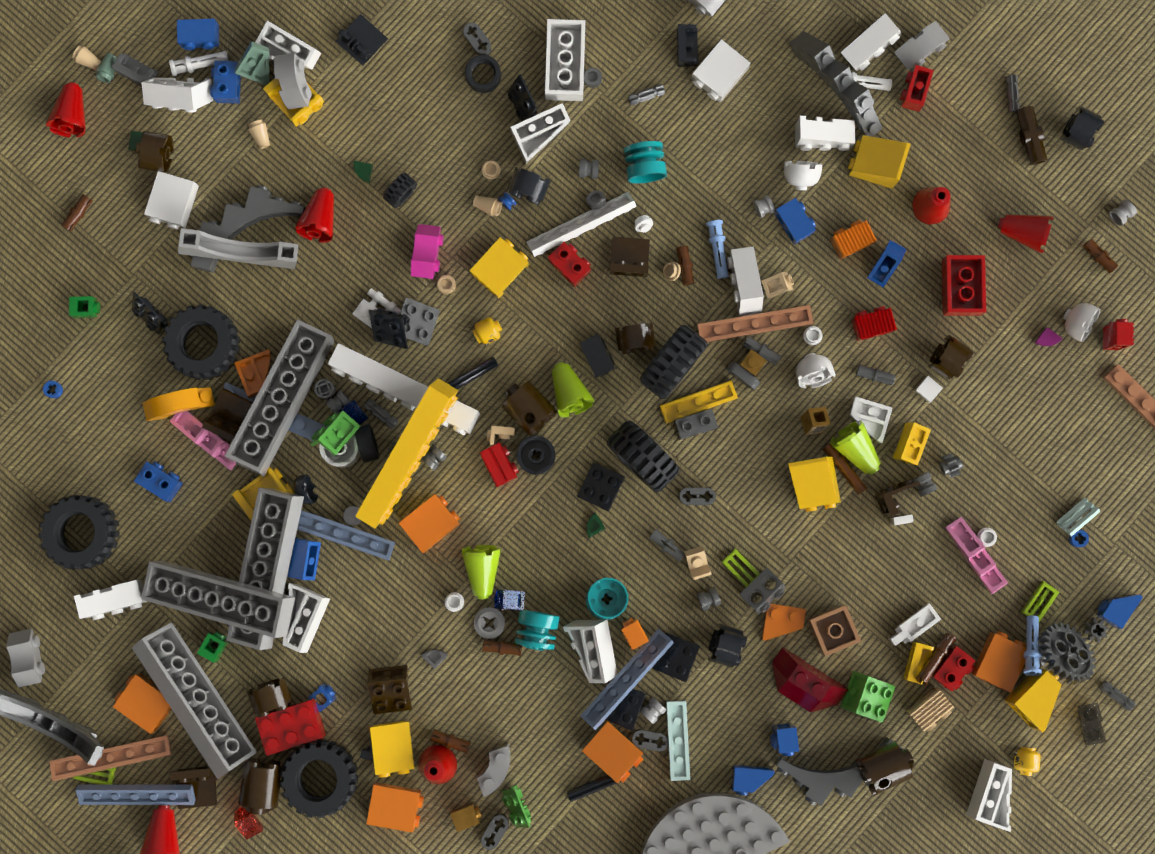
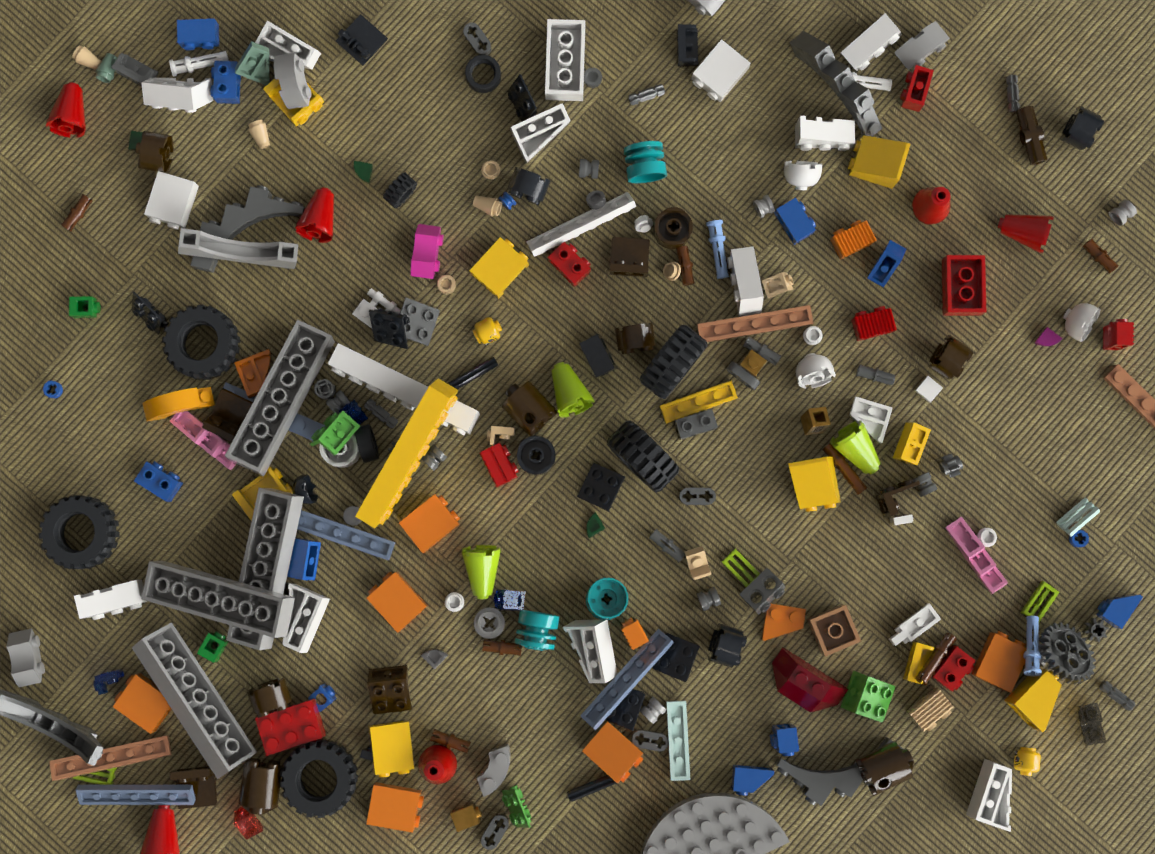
(109, 677): none -> clear blue bracket
(396, 601): none -> orange brick
(682, 223): none -> dark brown brick

